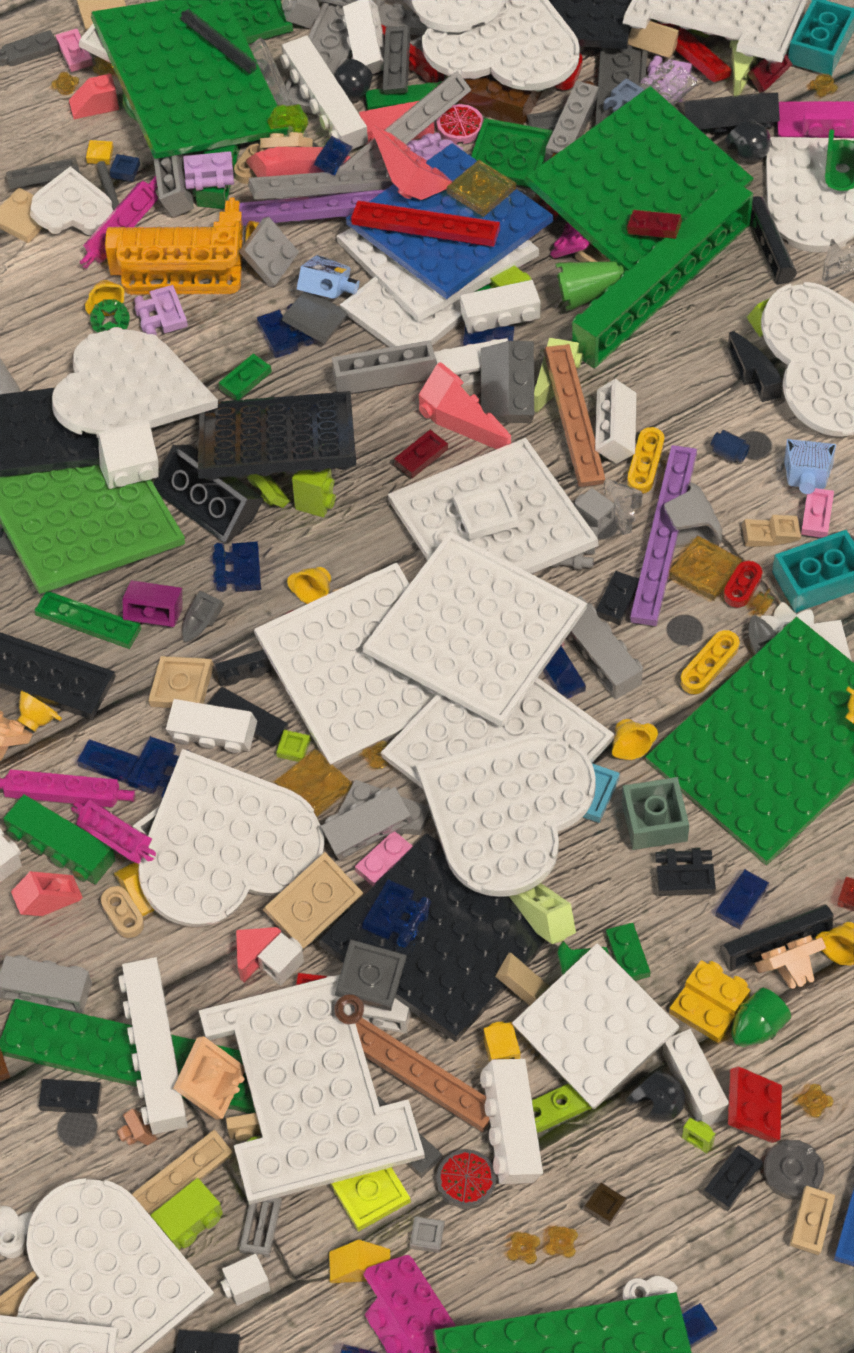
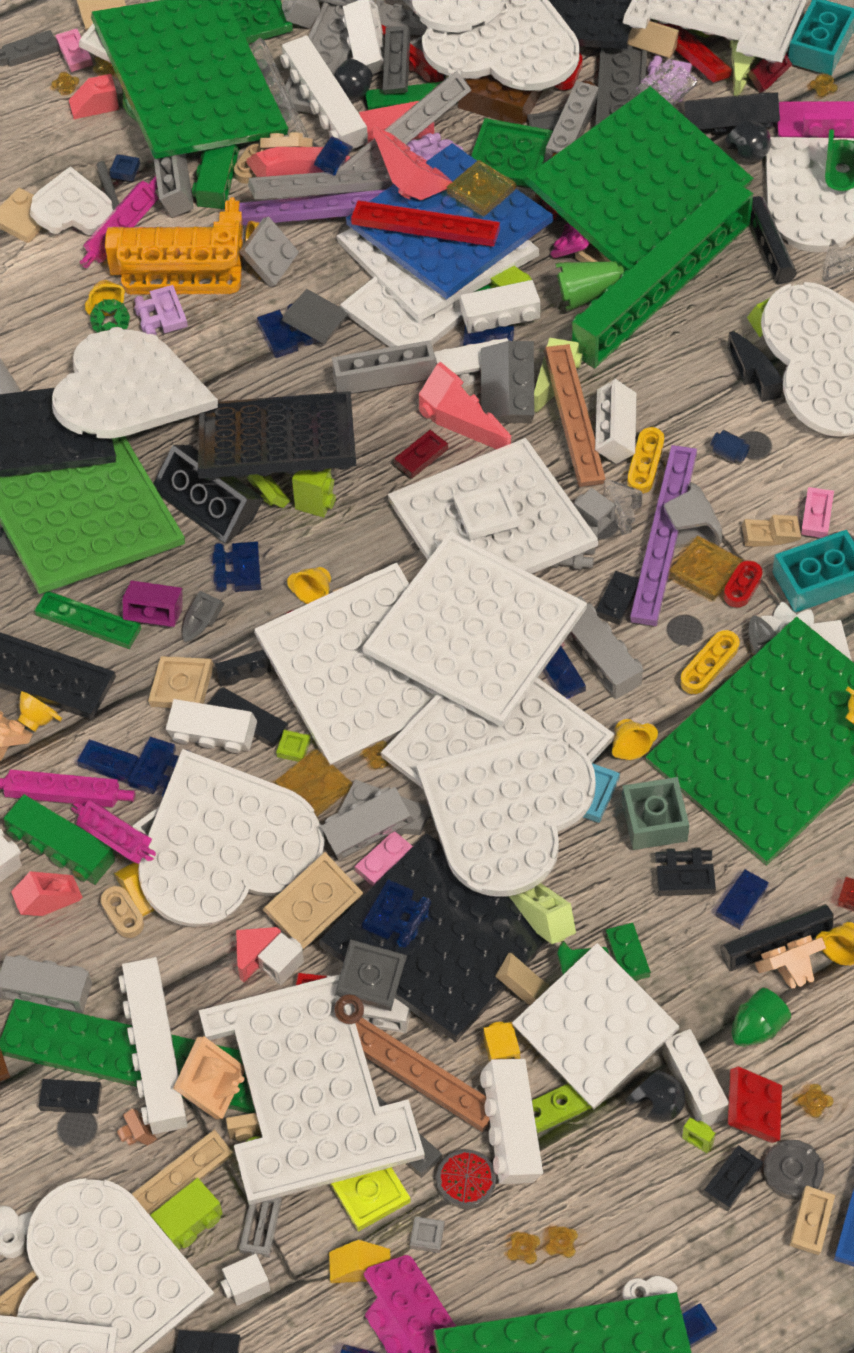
(39, 174): dark grey plate -> none
(99, 151): yellow tile -> none
(127, 454): white slope -> none
(208, 170): lavender plate -> none
(218, 41): black axle -> none
(245, 377): green plate -> none
(288, 116): clear neon green bracket -> none
(326, 278): light blue torso -> none
(460, 124): tile -> none
(605, 1204): dark brown plate -> none
(622, 94): sand blue plate -> none
(654, 224): dark red plate -> none
(710, 1000): yellow plate -> none
(762, 602): clear yellow plate -> none
(808, 464): light blue torso -> none

